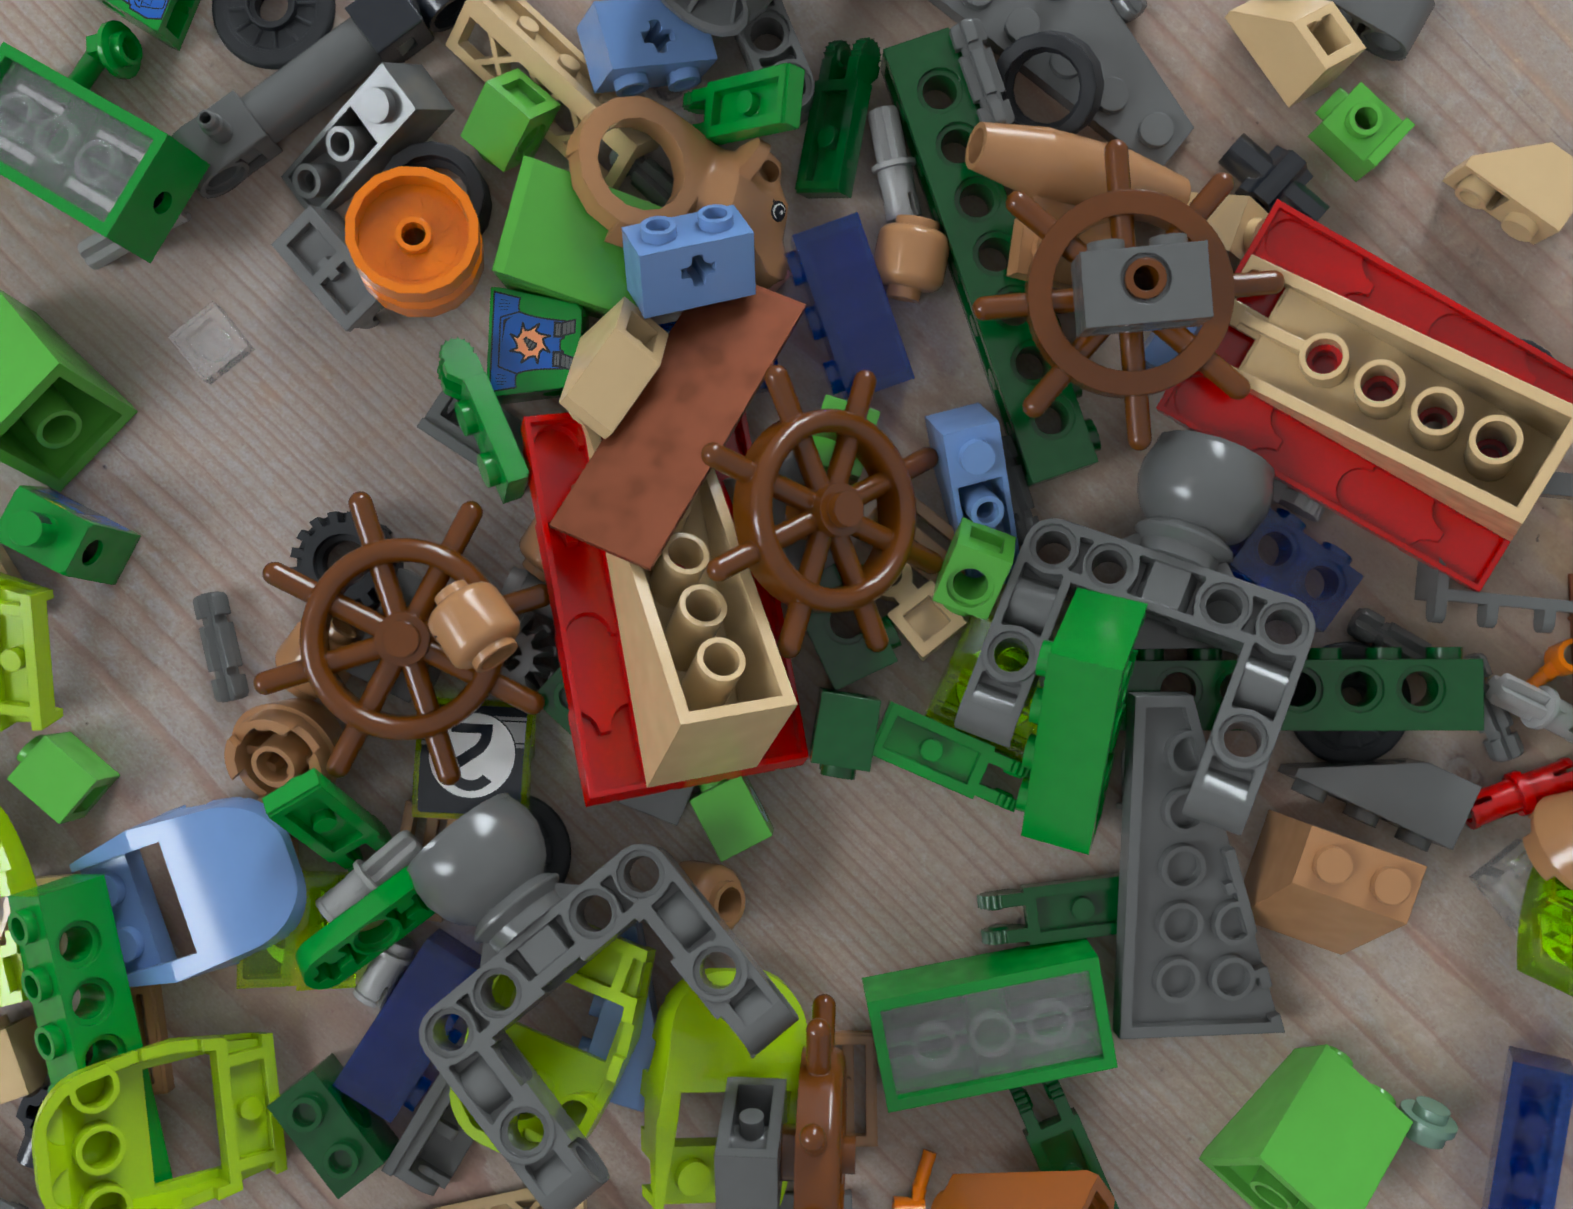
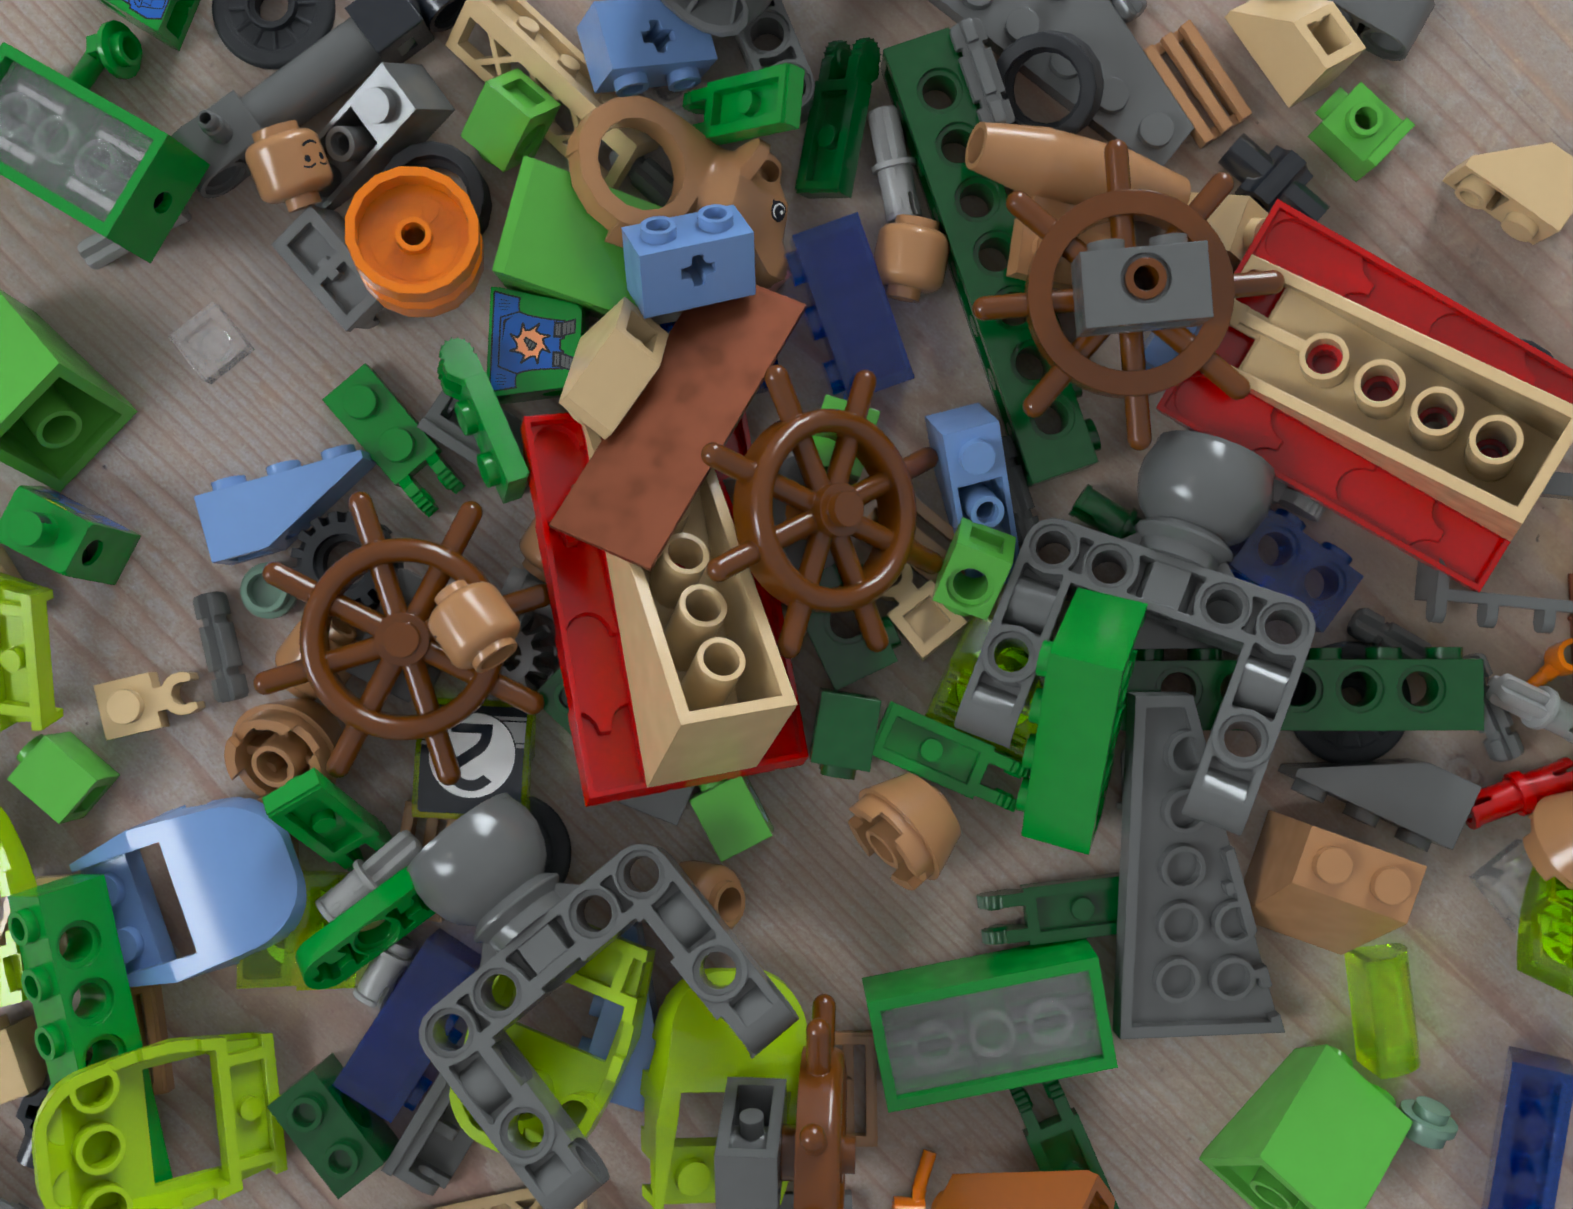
(140, 703): none -> tan plate
(262, 598): none -> sand green plate
(267, 513): none -> medium blue slope
(288, 165): none -> medium nougat head
(390, 435): none -> green hinge
(906, 827): none -> medium nougat cone
(1104, 514): none -> dark green pin
(1213, 73): none -> medium nougat tile
(1383, 1009): none -> clear neon green brick

